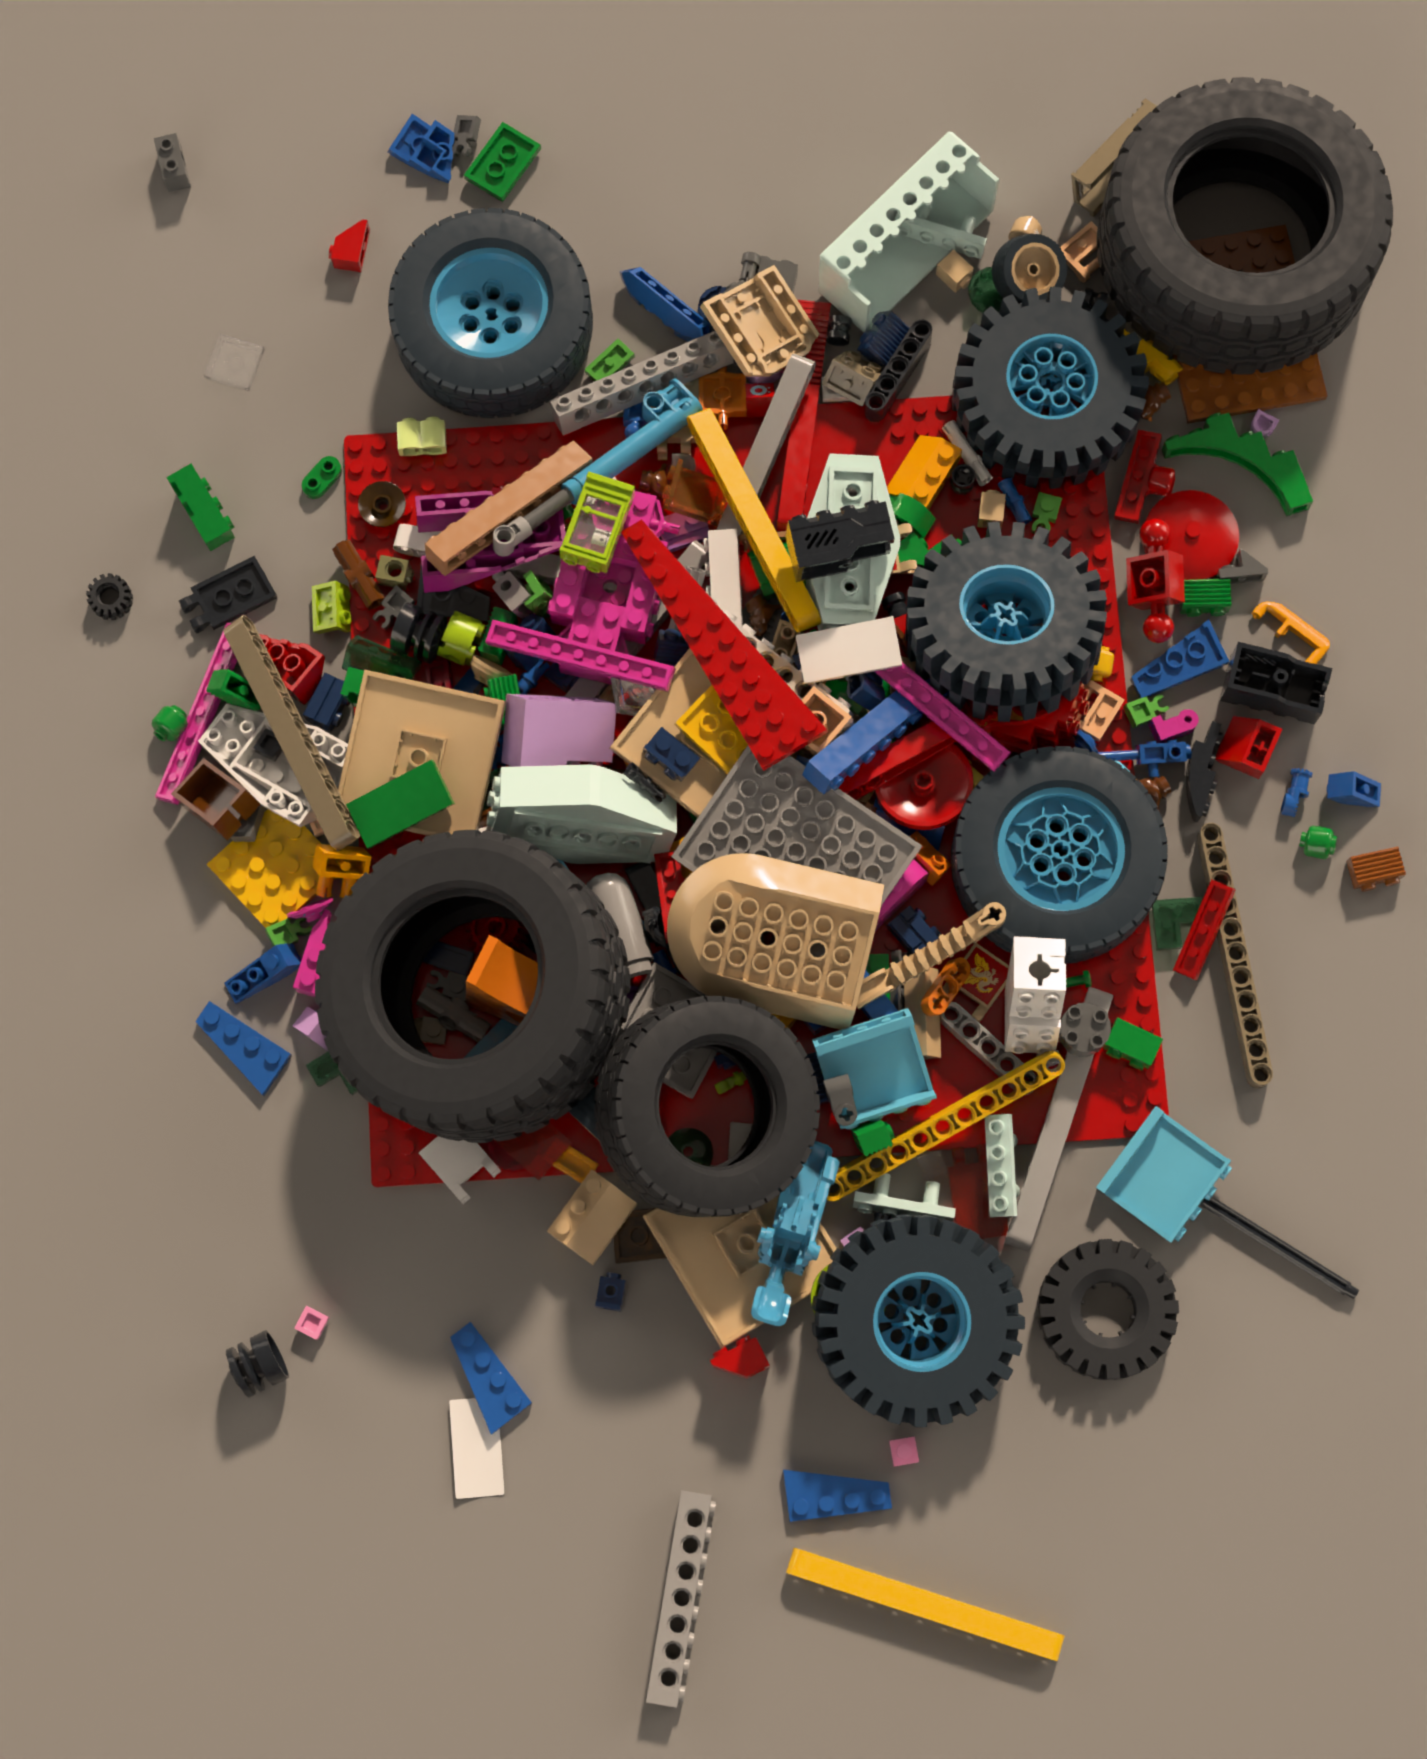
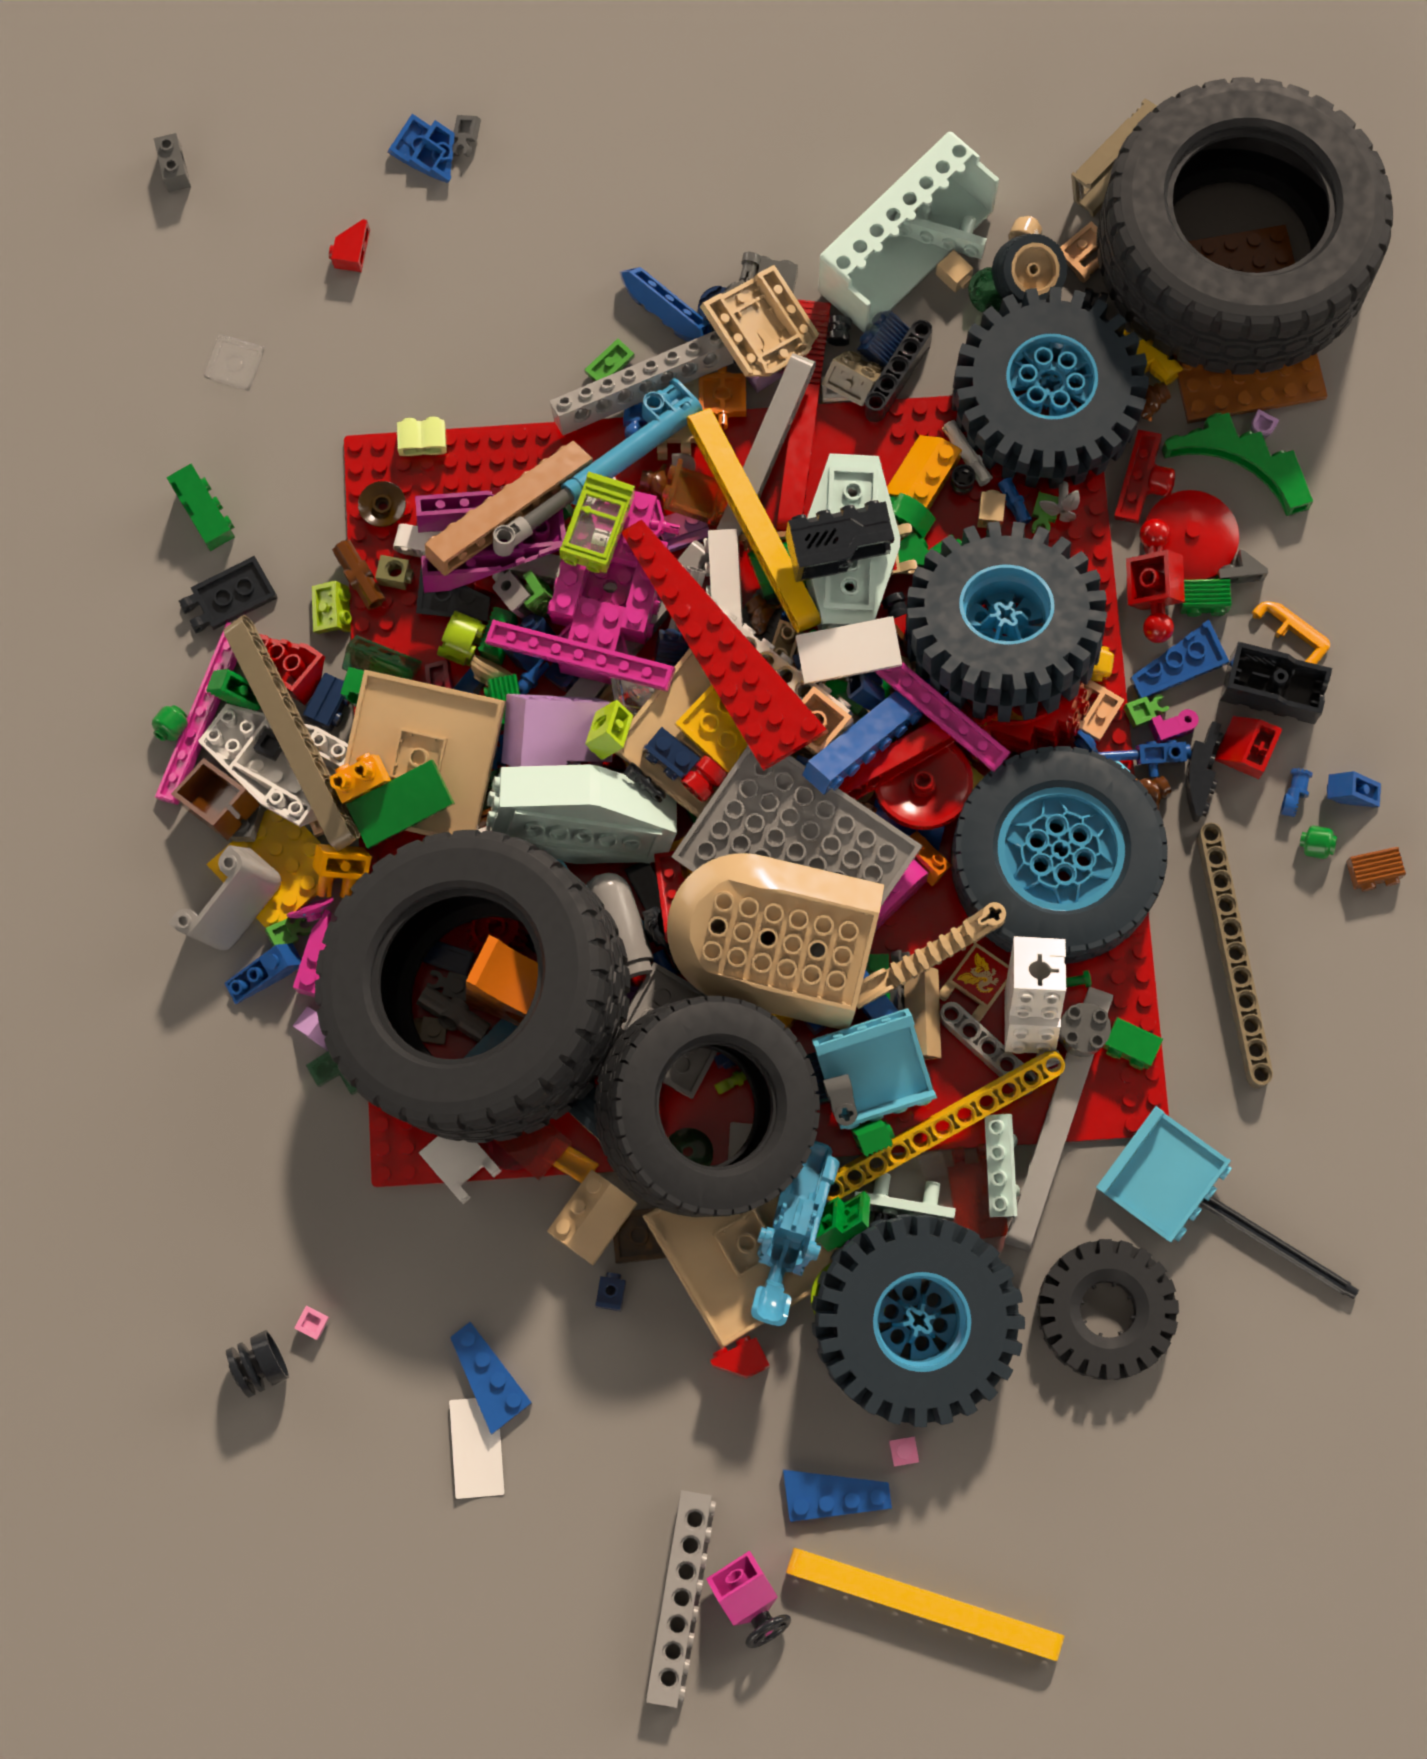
(104, 584): black tyre -> none
(235, 904): none -> light grey windscreen
(248, 1050): blue wing -> none
(323, 477): green plate -> none
(359, 778): none -> light orange brick
(393, 604): dark grey plate -> none
(418, 632): black wheel -> none
(463, 266): black wheel -> none
(502, 161): green plate -> none
(609, 729): none -> lime brick
(704, 778): none -> red wheel
(747, 1598): none -> dark pink piece
(758, 398): red brick -> none
(843, 1220): none -> green plate
(912, 929): dark blue brick -> none
(936, 991): orange beam -> none
(1065, 505): none -> light grey plant
(1168, 917): clear green plate -> none
(1204, 929): red tile -> none

